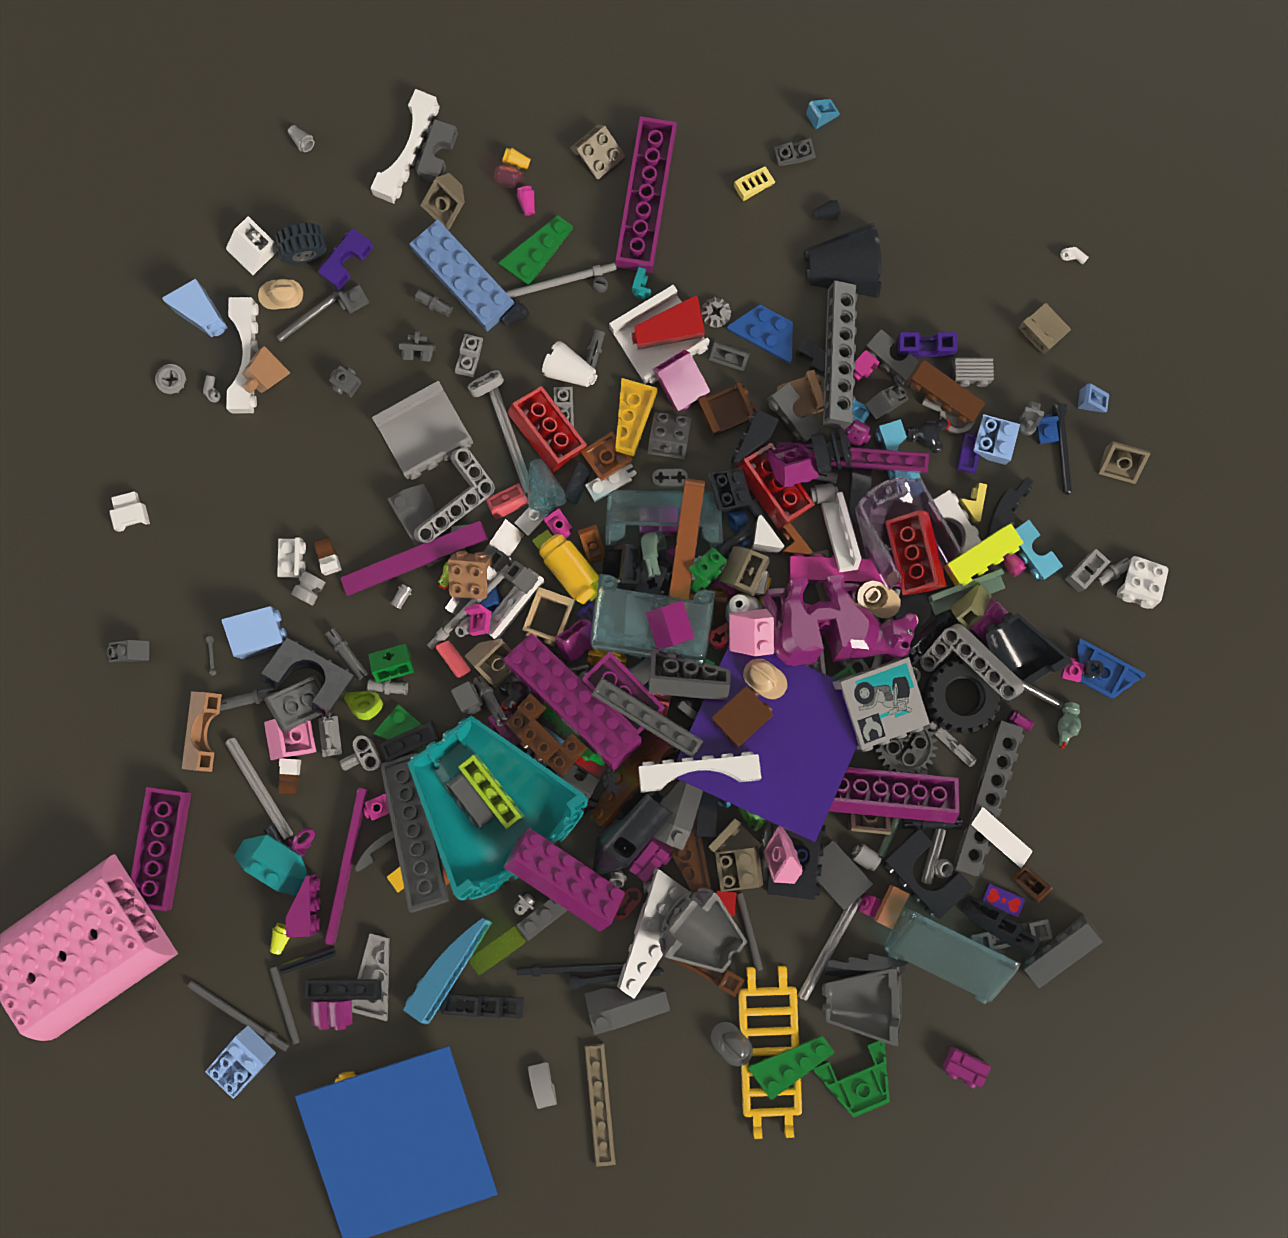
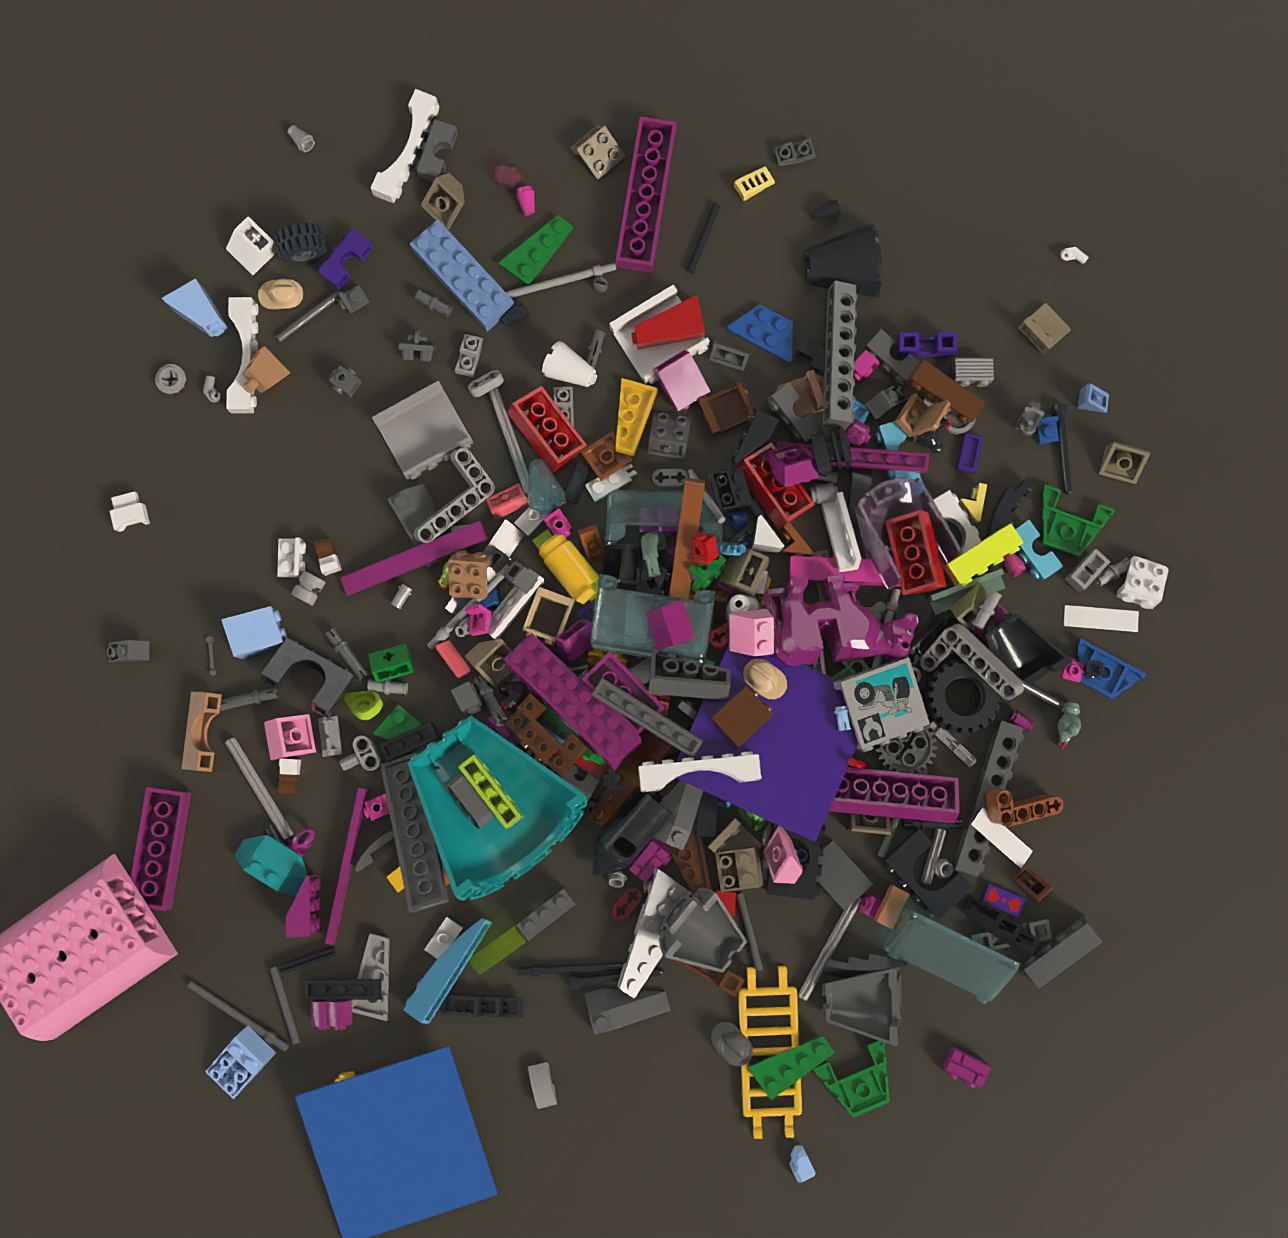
(278, 938): neon yellow cone -> none
(294, 704): dark grey tile -> none
(443, 937): none -> white plate
(515, 157): yellow cone -> none
(525, 902): light grey hinge -> none
(564, 879): magenta brick -> none
(599, 1104): dark tan tile -> none
(641, 280): teal bracket -> none
(703, 238): none -> black bar
(703, 548): none -> red brick
(708, 500): none -> light grey bar
(714, 320): light grey gear -> none
(730, 548): none -> dark azure gear
(800, 1164): none -> light blue rock
(821, 112): dark azure slope -> none
(842, 718): none -> light blue pin
(858, 763): none -> red bar
(865, 857): light grey brick -> none
(878, 599): tan piece -> none
(920, 418): none -> medium nougat bracket
(986, 610): none -> light grey pin
(996, 439): light blue slope -> none
(1014, 813): none -> dark orange beam
(1068, 531): none -> green wing
(1101, 618): none -> white sticker

